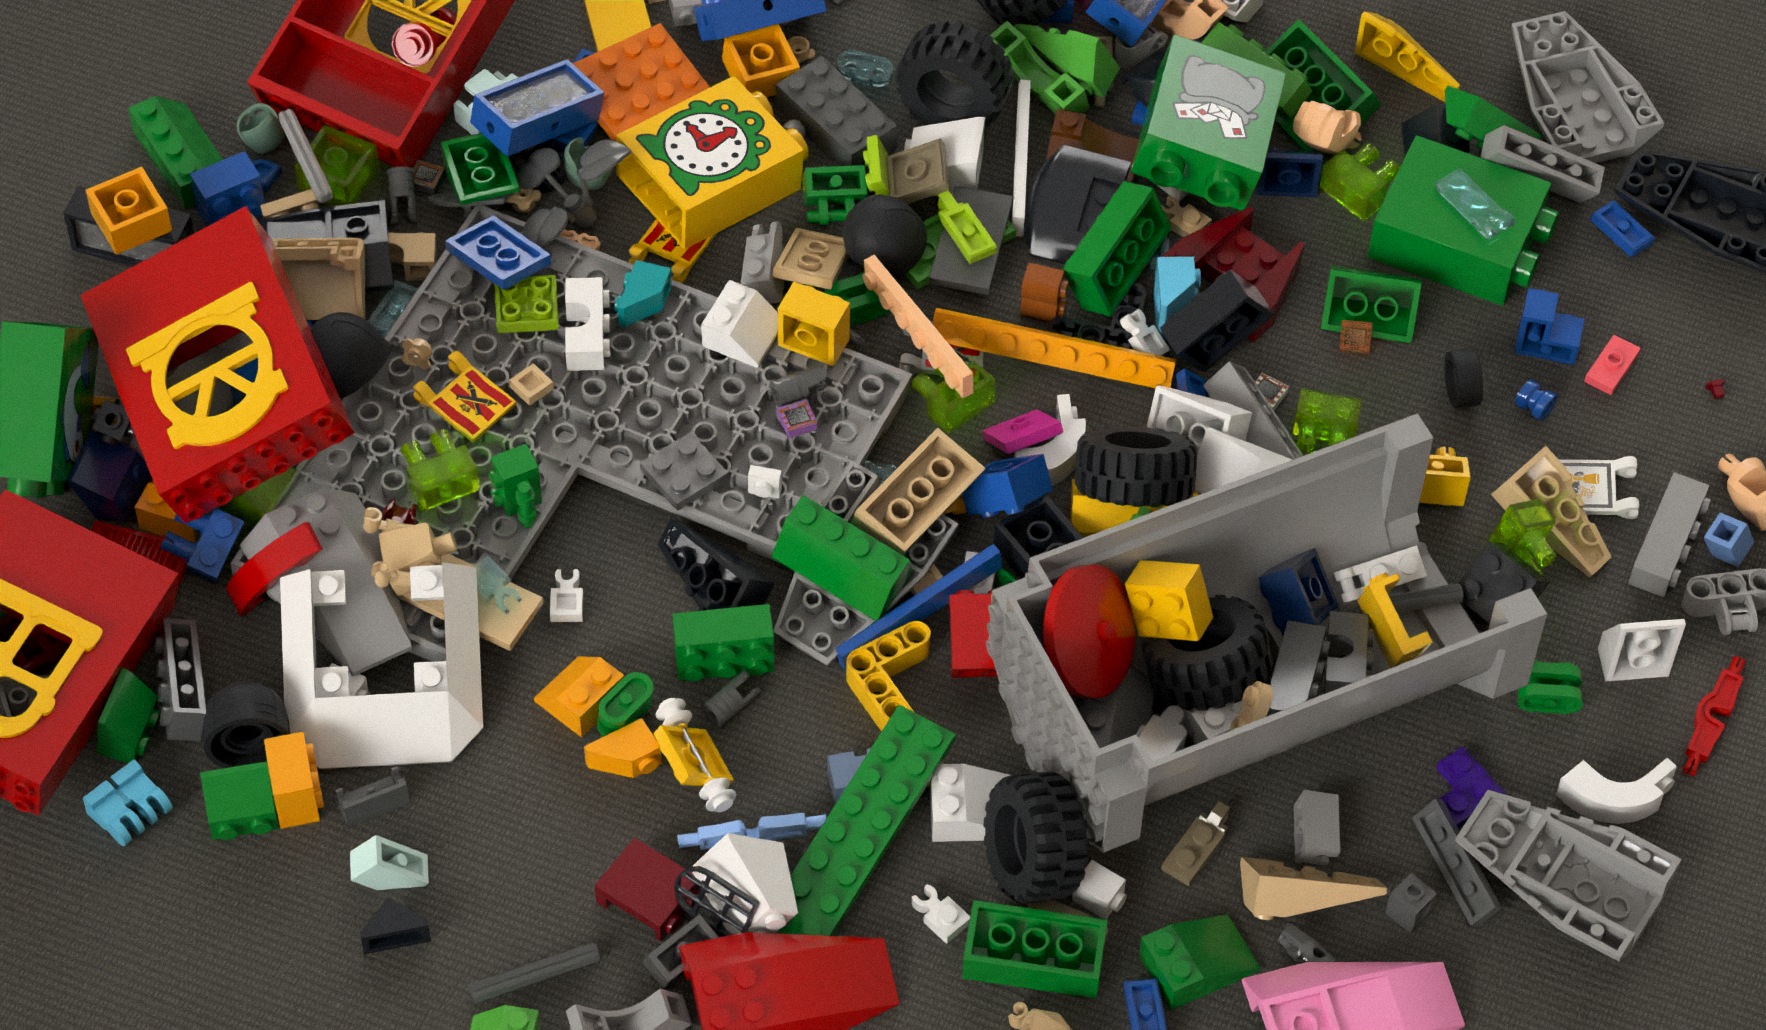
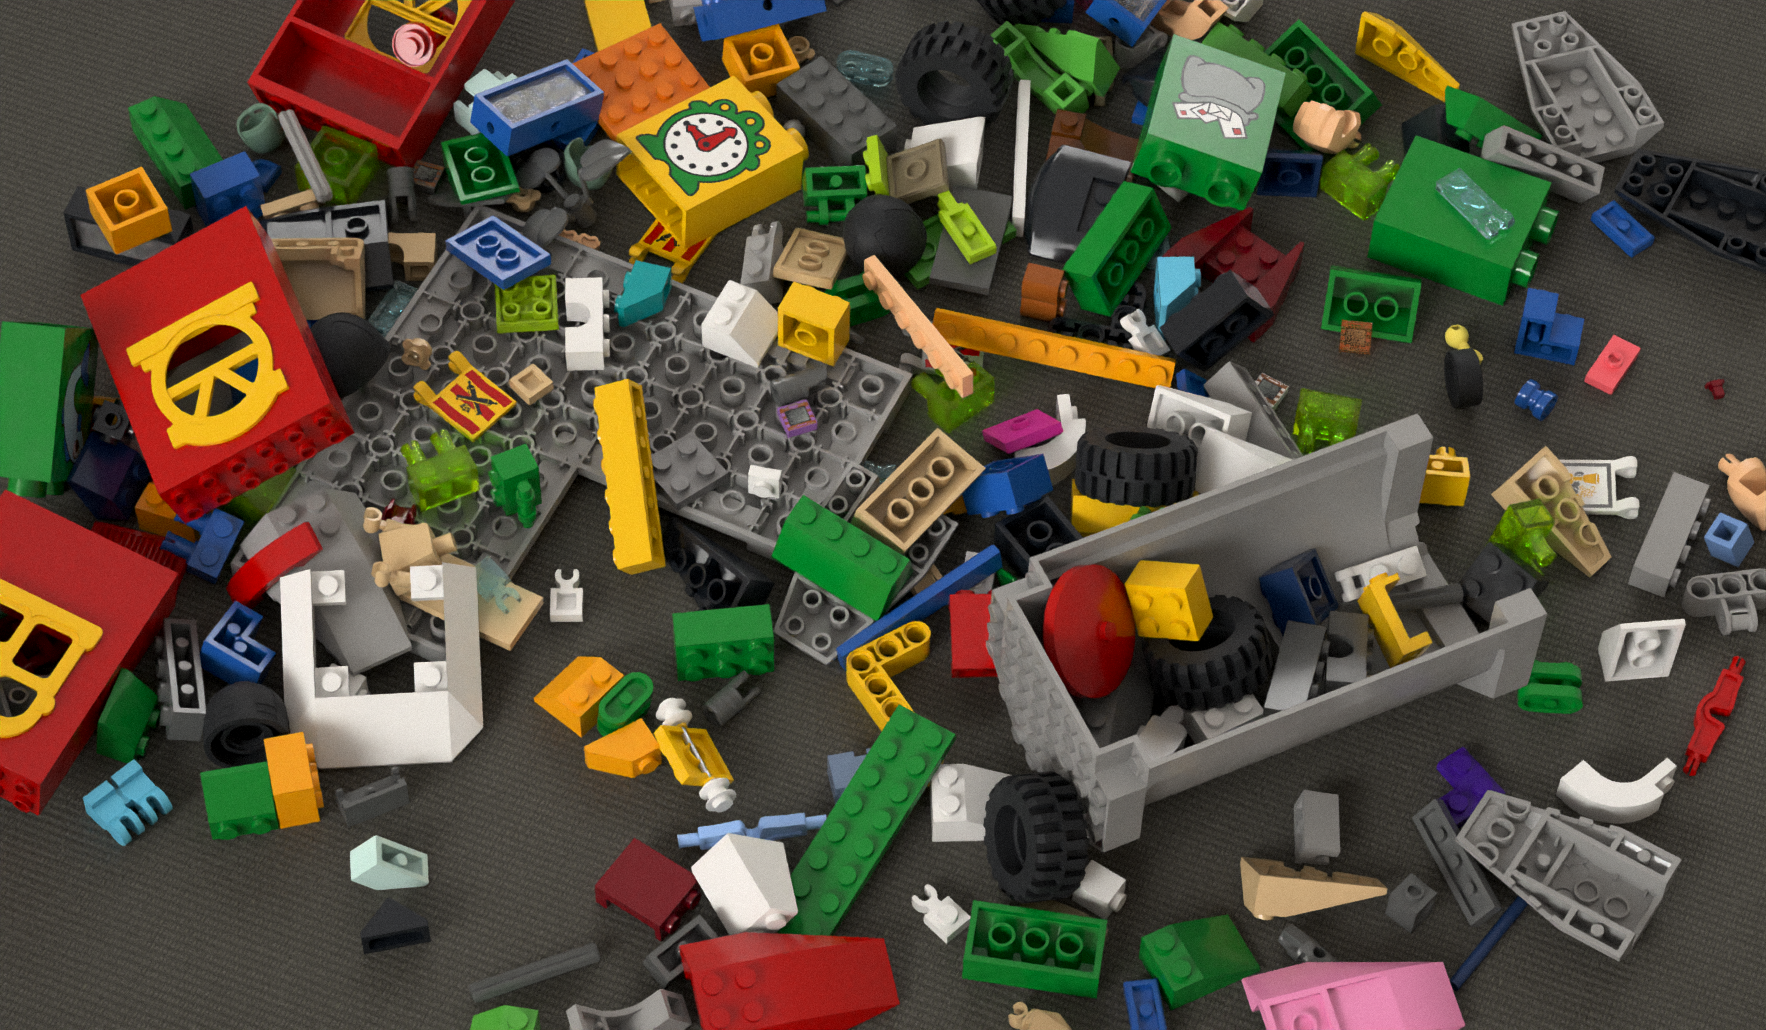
(232, 649): none -> blue brick
(629, 477): none -> yellow brick
(679, 890): black window -> none
(1186, 219): tan plate -> none
(1197, 845): dark tan hinge -> none
(1255, 705): tan plate -> none
(1458, 337): none -> light yellow arm
(1488, 943): none -> dark blue bar

